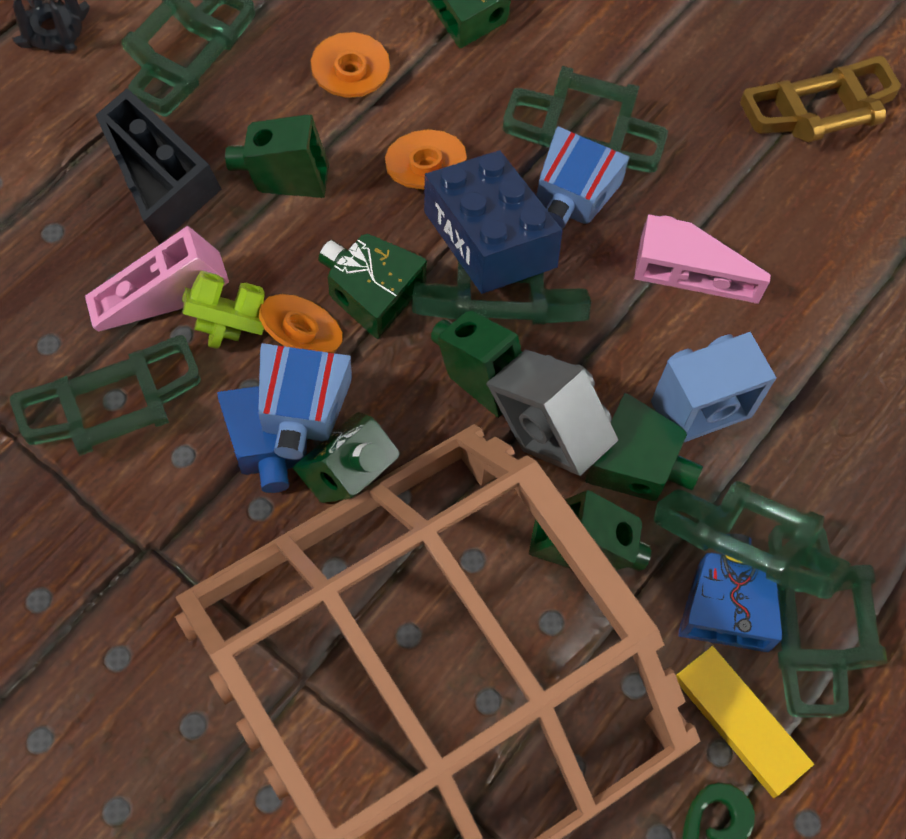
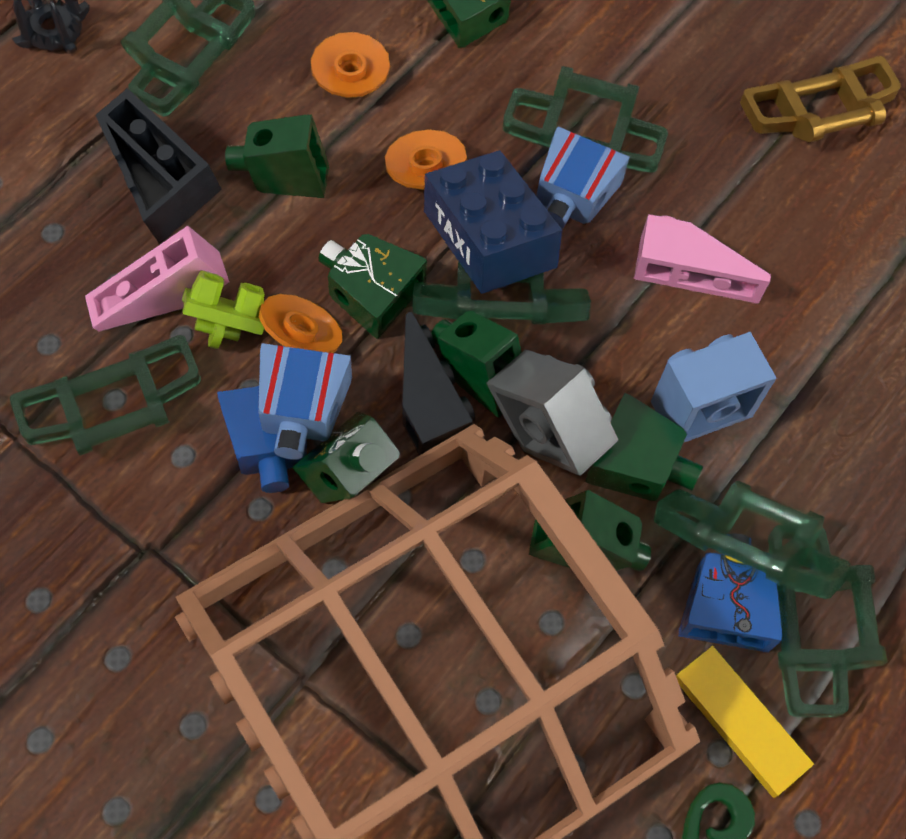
(430, 402): none -> black slope

